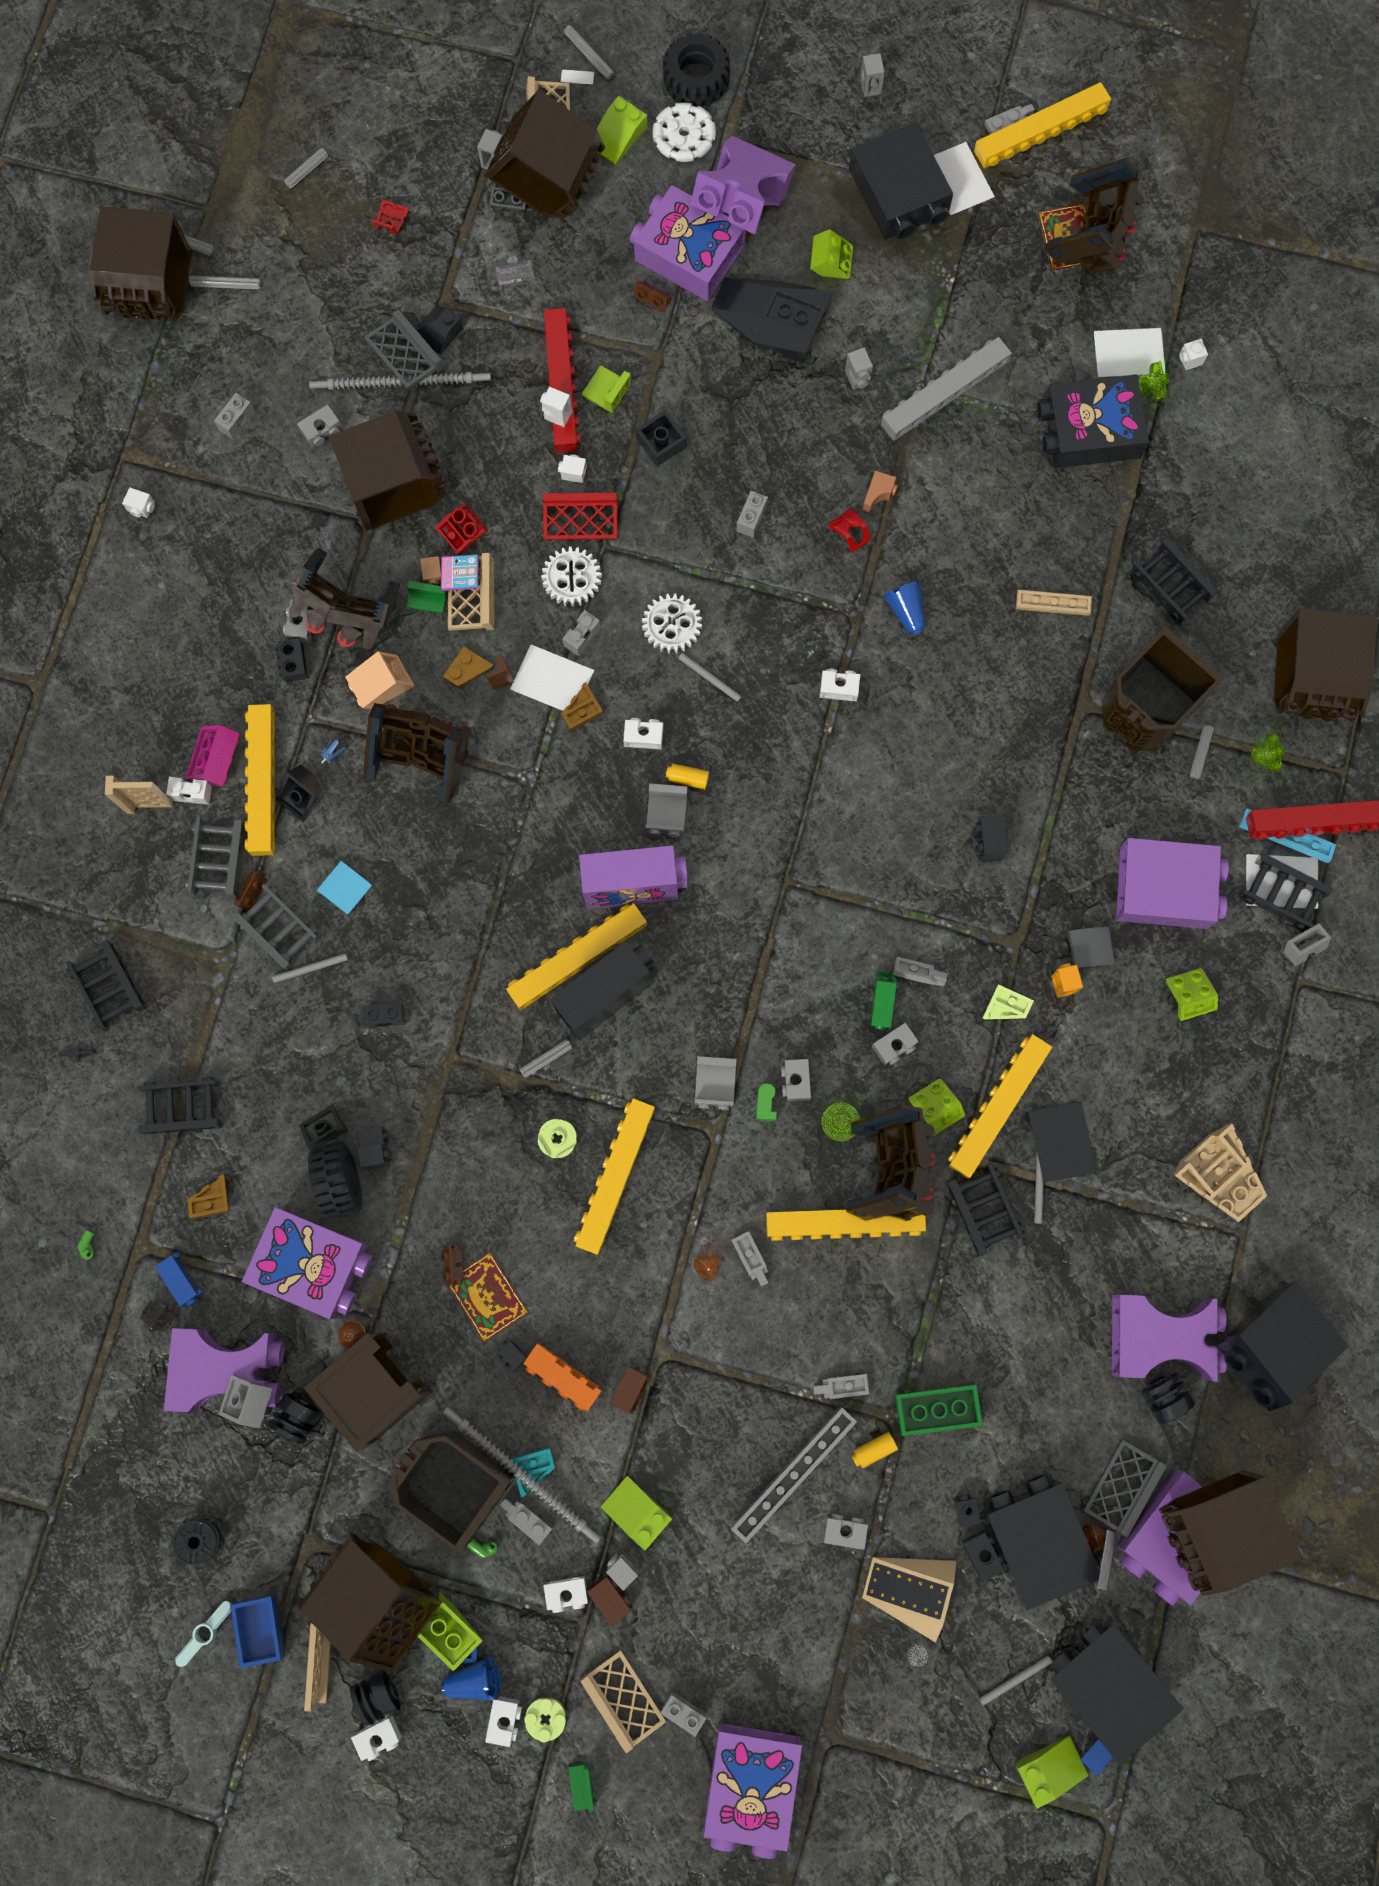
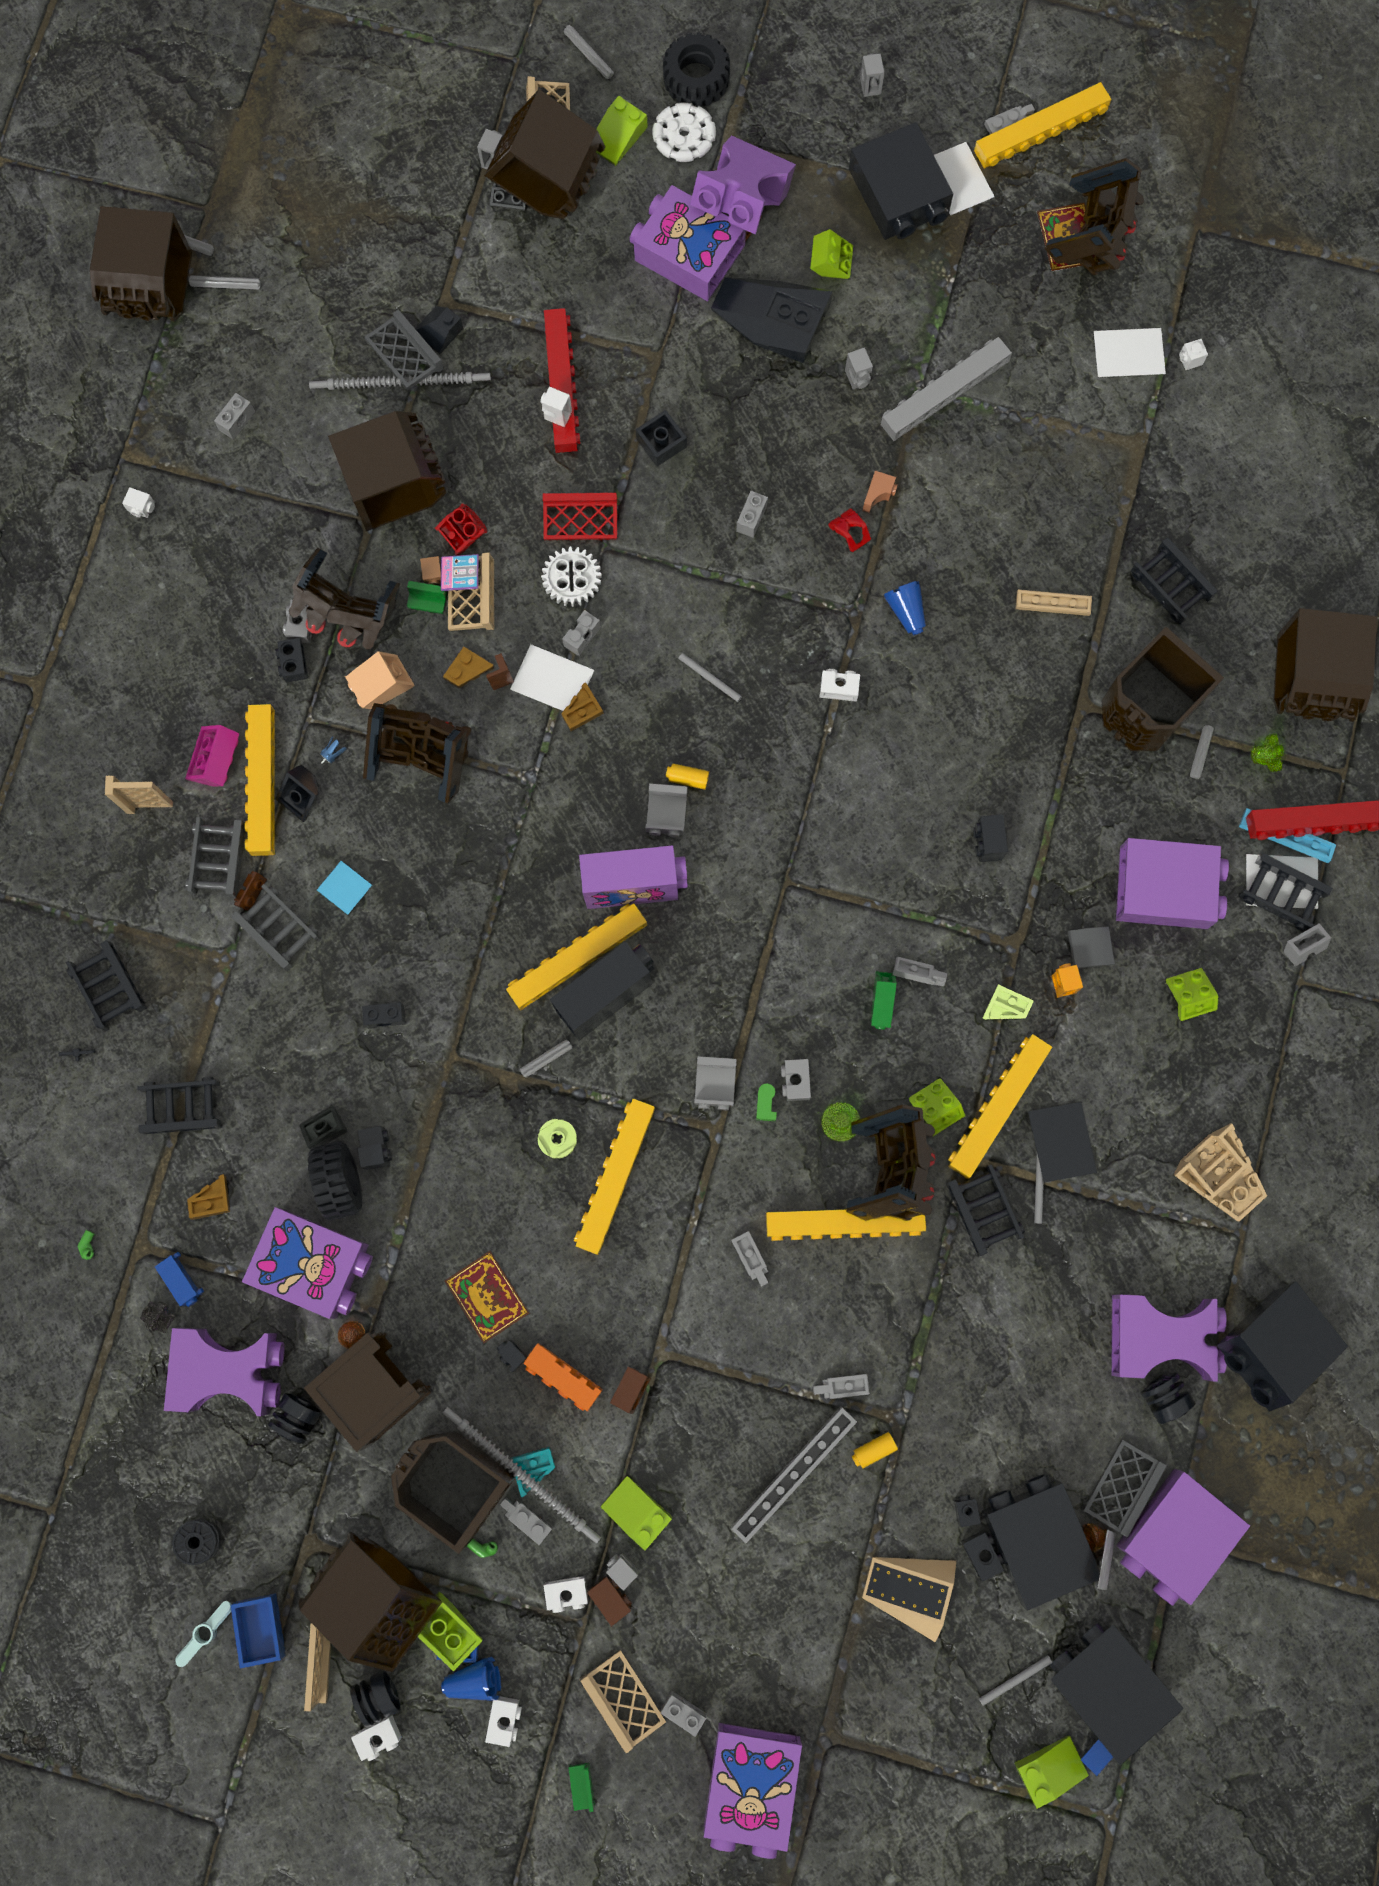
(199, 790): white brick -> none
(245, 1401): light grey slope -> none
(305, 168): light grey axle -> none
(309, 968): light grey piece -> none
(322, 418): light grey brick -> none
(392, 214): red piece -> none
(450, 1257): reddish brown hinge -> none
(514, 271): clear tile -> none
(545, 1732): yellowish green plate -> none
(572, 468): white brick -> none
(579, 77): white sticker -> none
(607, 388): lime bracket -> none
(649, 295): reddish brown hinge -> none
(652, 740): white brick -> none
(660, 611): white gear -> none
(707, 1266): clear orange brick -> none
(855, 1539): light grey brick -> none
(903, 1036): light grey brick -> none
(917, 1655): clear tile -> none
(938, 1409): green brick -> none
(1093, 421): black brick -> none
(1154, 381): clear neon green plate -> none
(1229, 1532): dark brown container -> none

